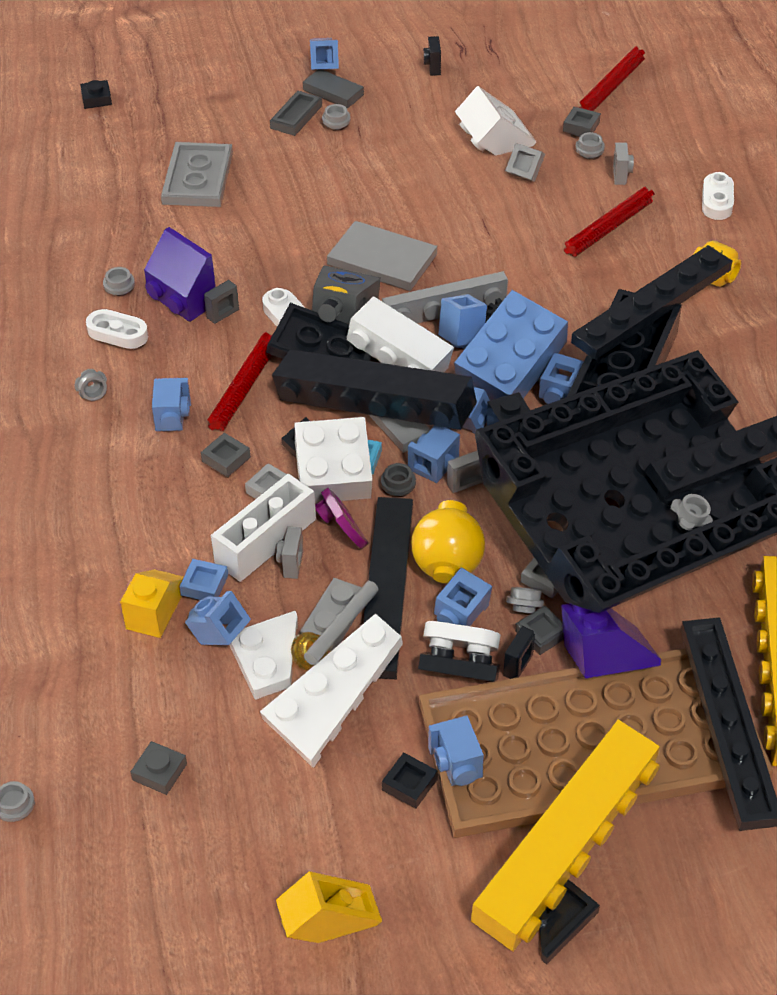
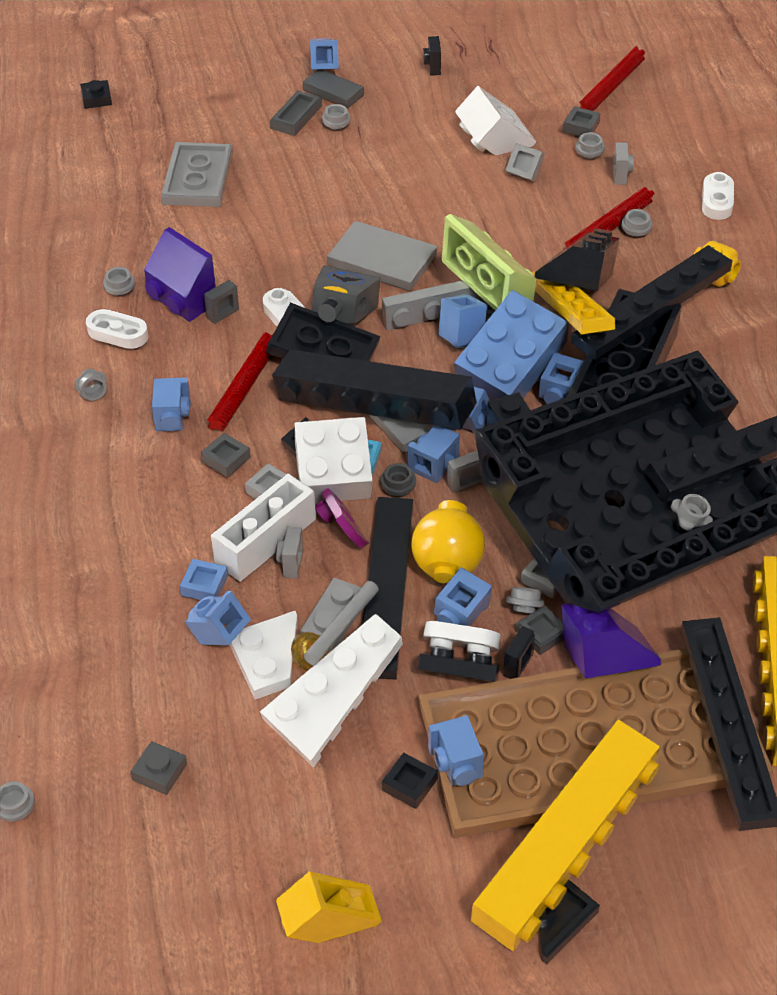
(151, 601): yellow slope -> none
(397, 339): white brick -> none
(483, 263): none -> yellowish green slope
(575, 306): none -> yellow tile
(584, 263): none -> black slope
(637, 223): none -> light grey plate

